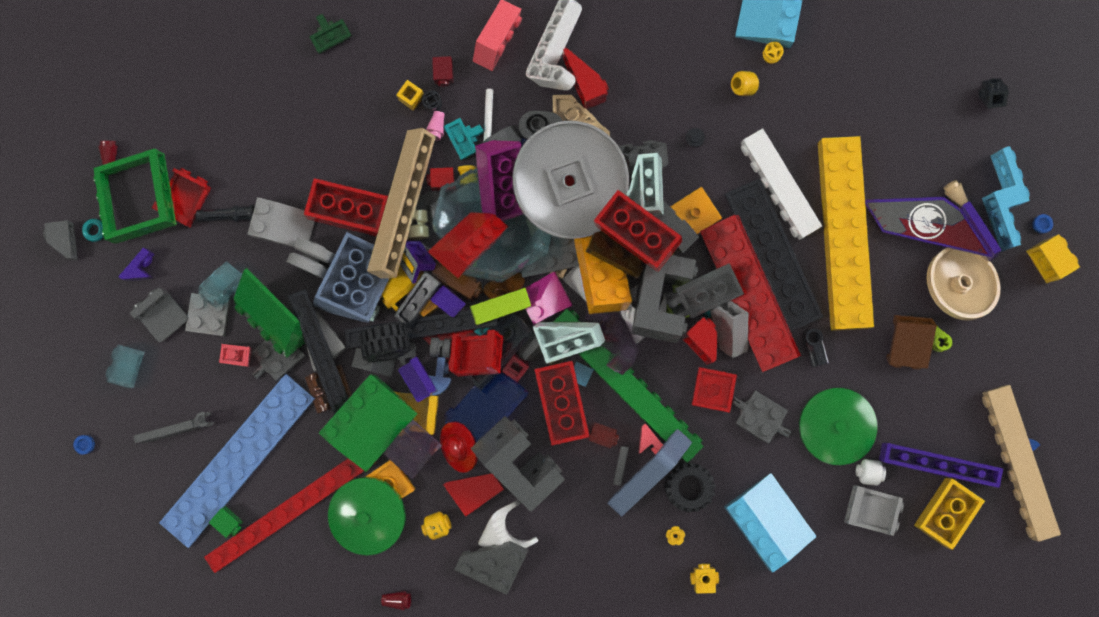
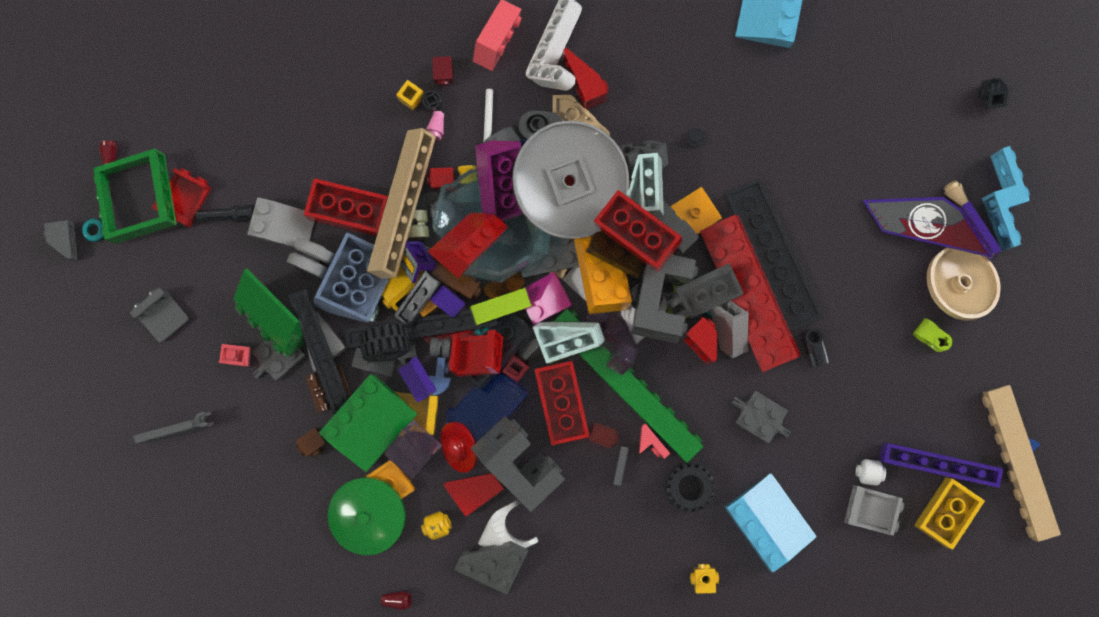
(84, 444): blue tile -> none
(124, 366): clear light blue brick -> none
(134, 270): dark purple slope -> none
(205, 318): light grey plate -> none
(220, 285): clear light blue brick -> none
(226, 522): green brick -> none
(237, 460): medium blue plate -> none
(282, 515): red plate -> none
(311, 443): none -> reddish brown brick
(329, 34): dark green hinge -> none
(463, 137): teal hinge -> none
(582, 373): medium azure tile -> none
(650, 473): sand blue beam -> none
(680, 536): yellow plate -> none
(714, 389): red plate -> none
(744, 83): yellow head -> none
(775, 49): yellow wheel -> none
(780, 184): white brick -> none
(838, 426): green dish -> none
(845, 233): yellow brick -> none
(911, 342): reddish brown panel -> none
(1042, 224): blue tile -> none
(1053, 258): yellow brick -> none

